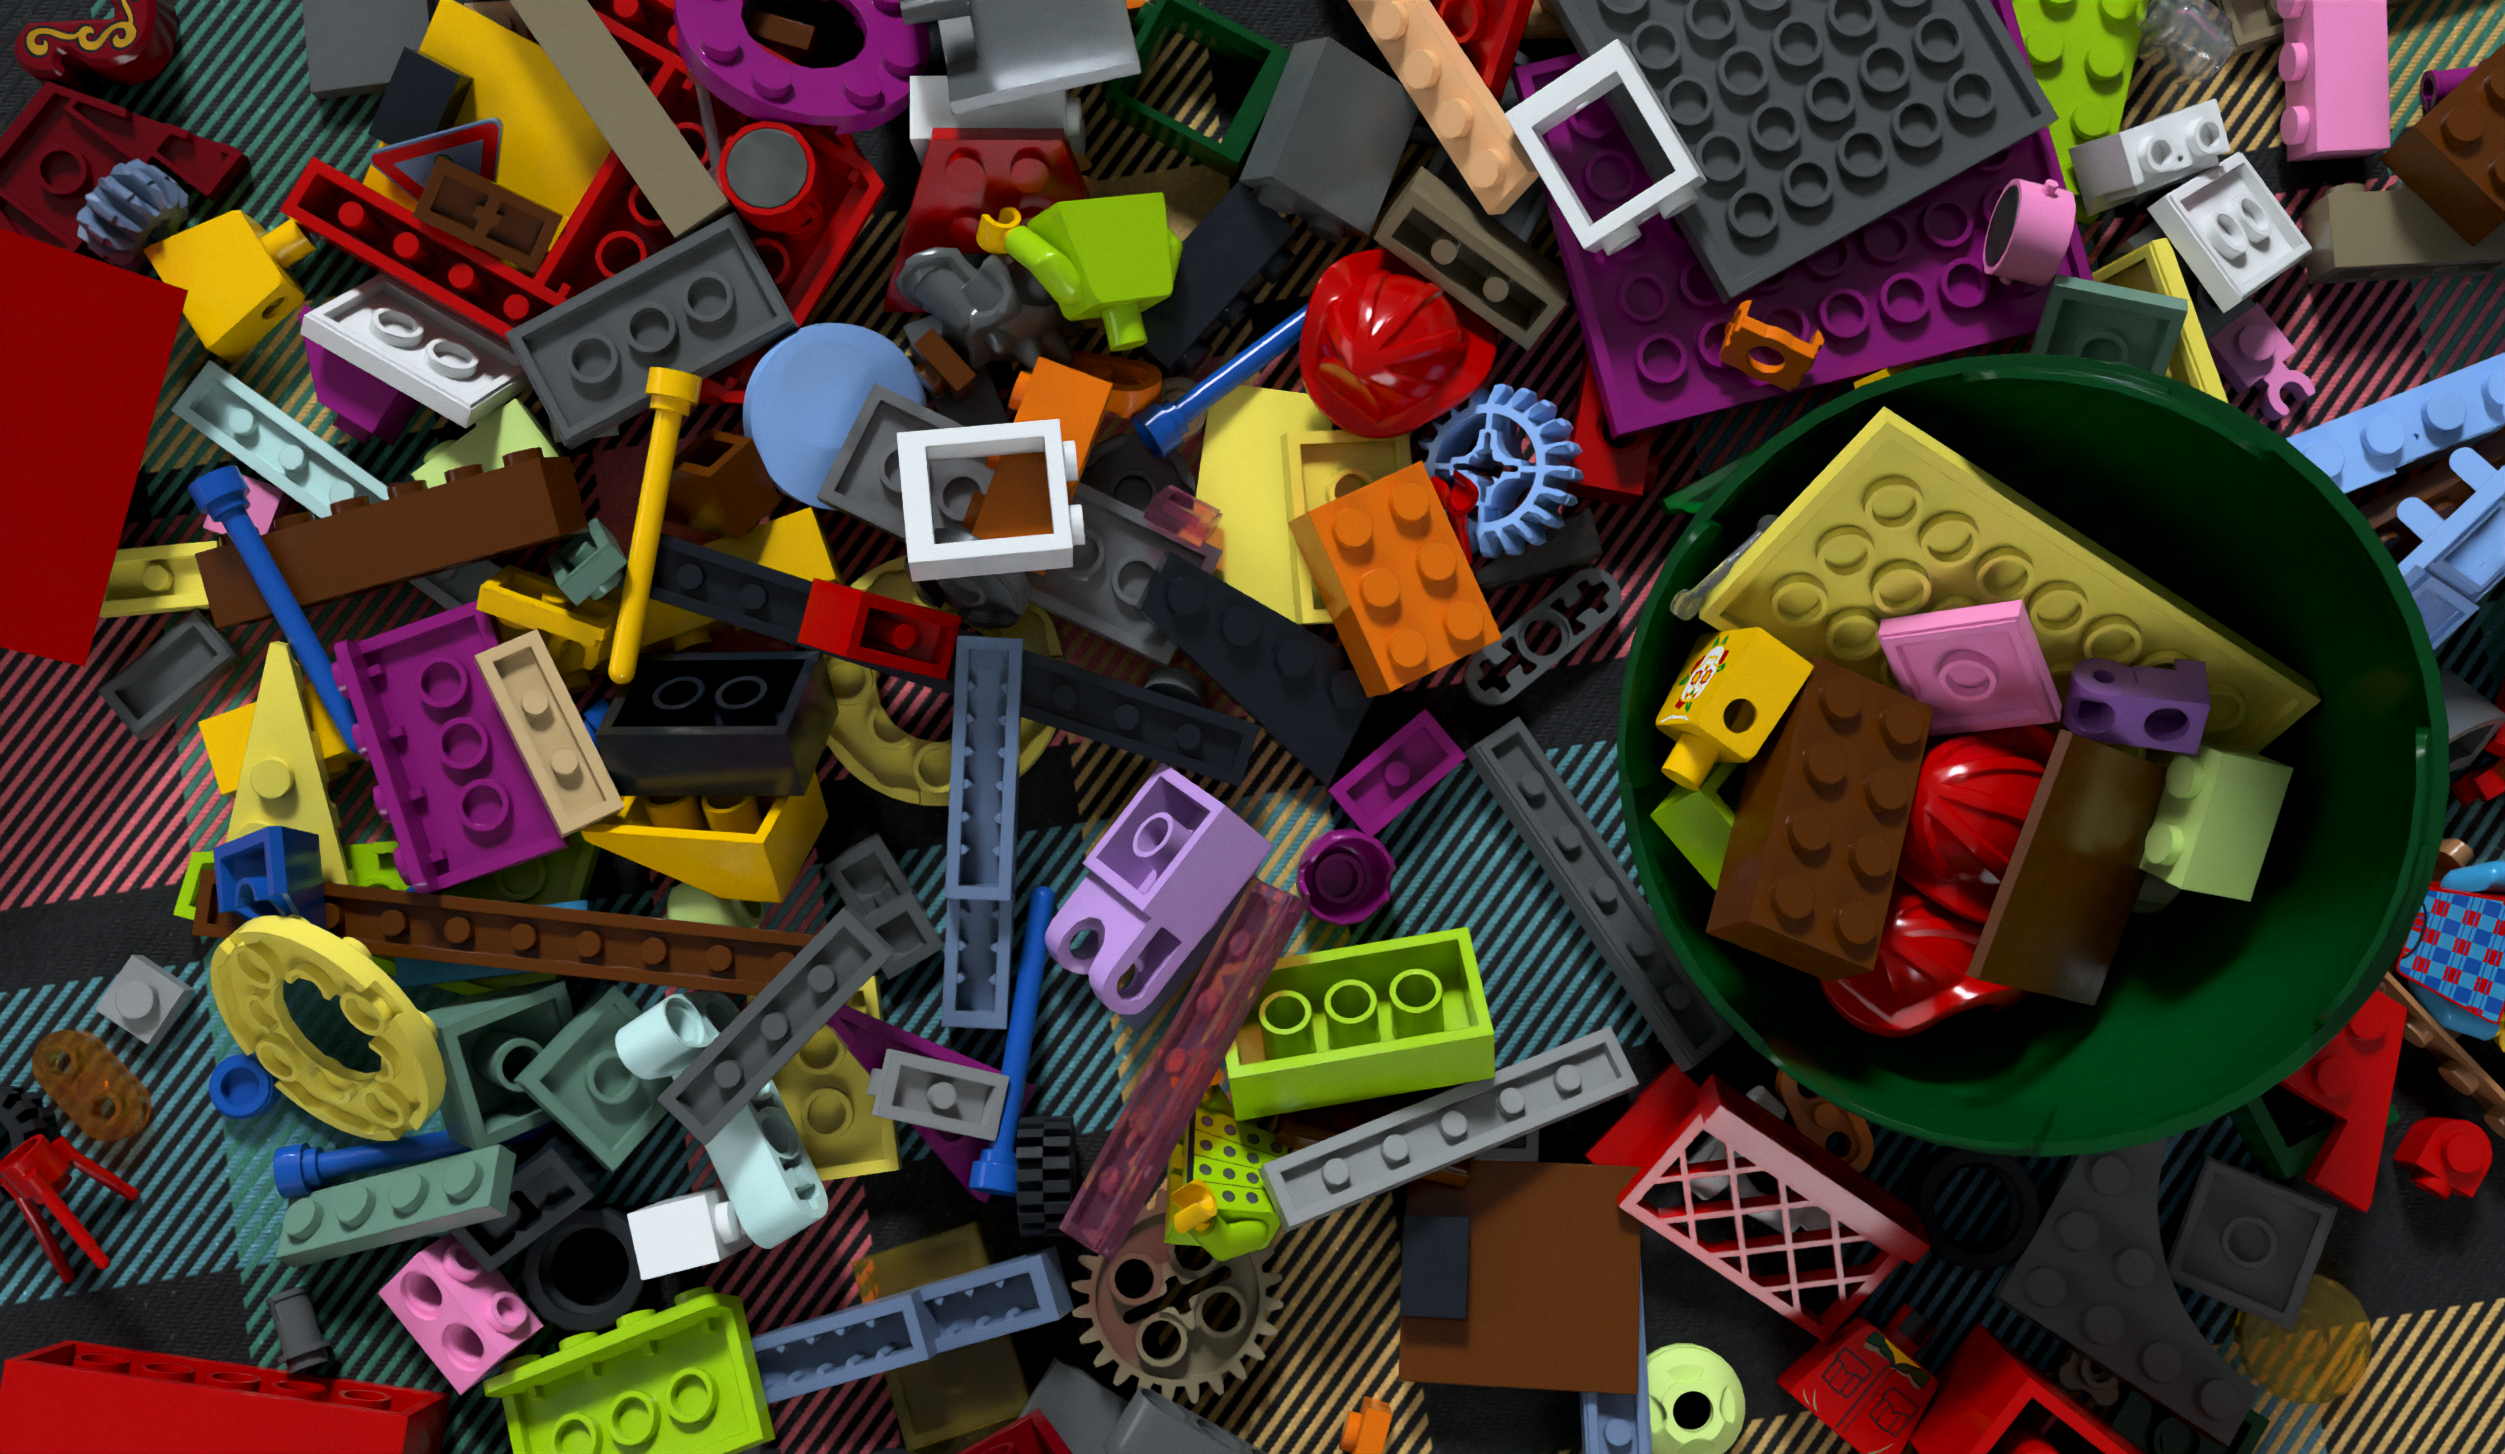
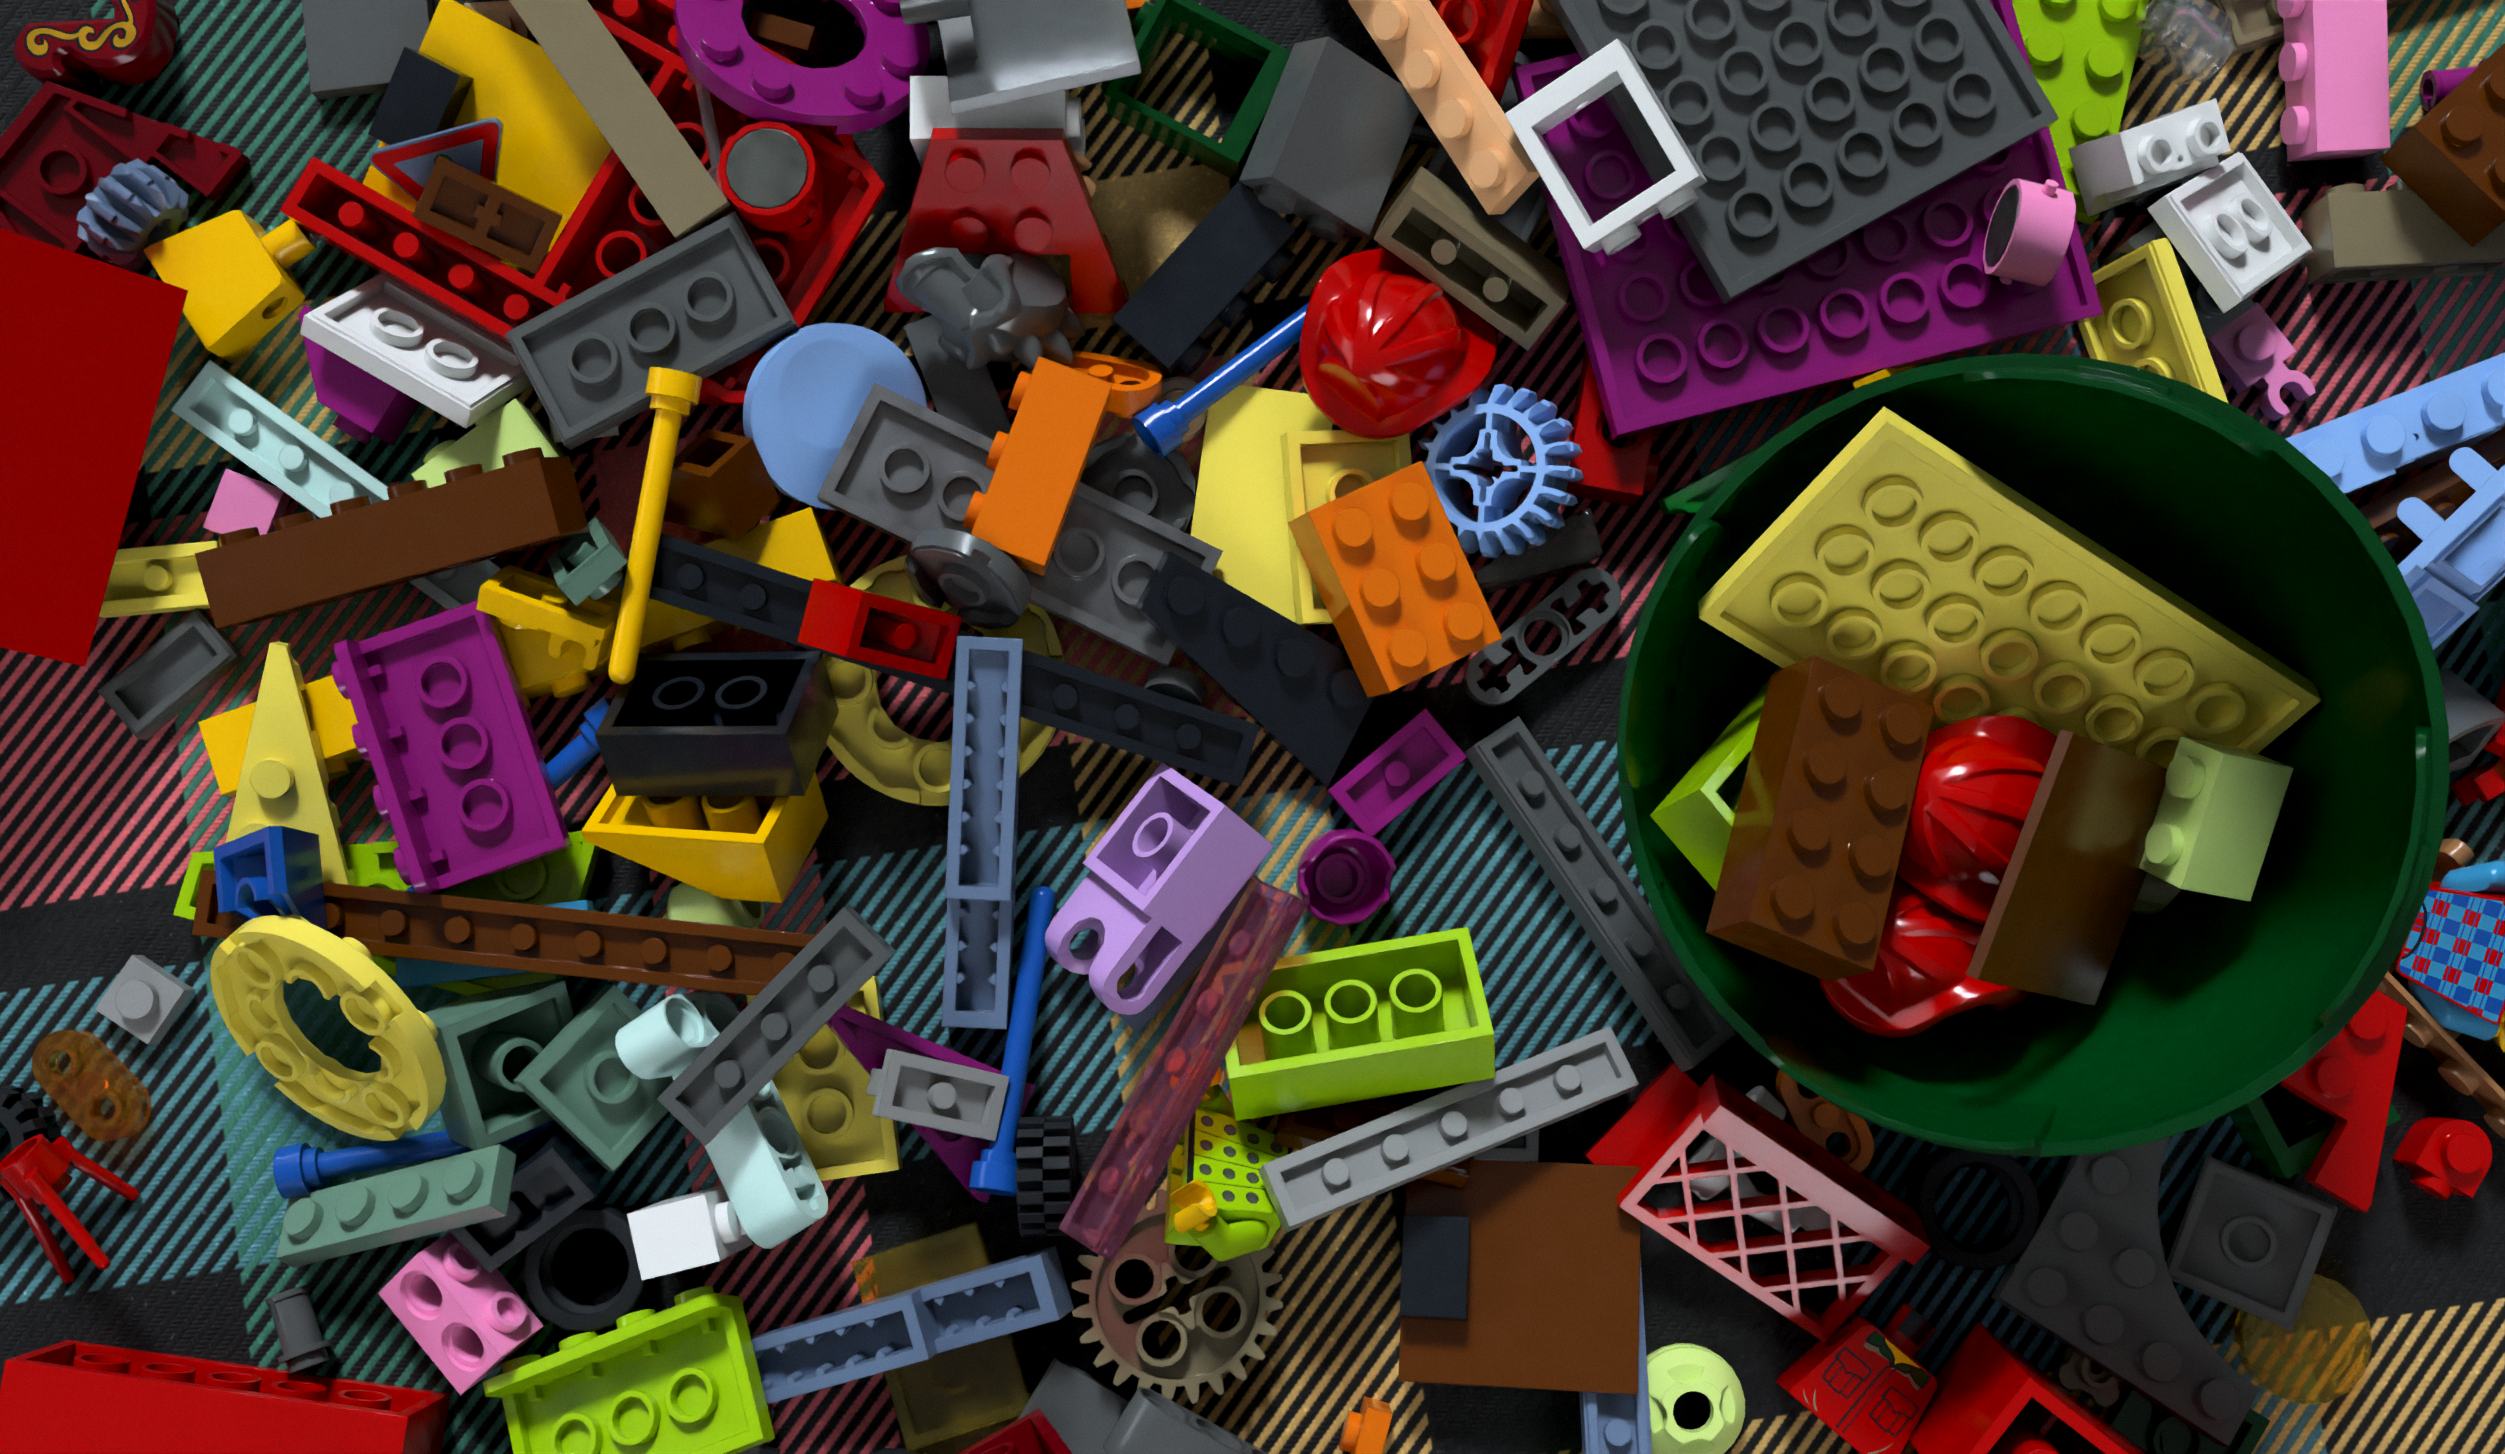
(224, 498): blue piece -> none
(243, 1087): blue tile -> none
(549, 733): tan plate -> none
(883, 896): dark grey slope -> none
(941, 368): reddish brown plate -> none
(997, 555): white window -> none
(1095, 258): lime torso -> none
(1183, 515): clear pink tile -> none
(1458, 504): red hand -> none
(1687, 603): clear hinge -> none
(1727, 701): yellow torso -> none
(1746, 333): orange piece -> none
(1973, 667): bright pink plate -> none
(2109, 324): sand green plate -> none
(2139, 704): medium lavender leg -> none

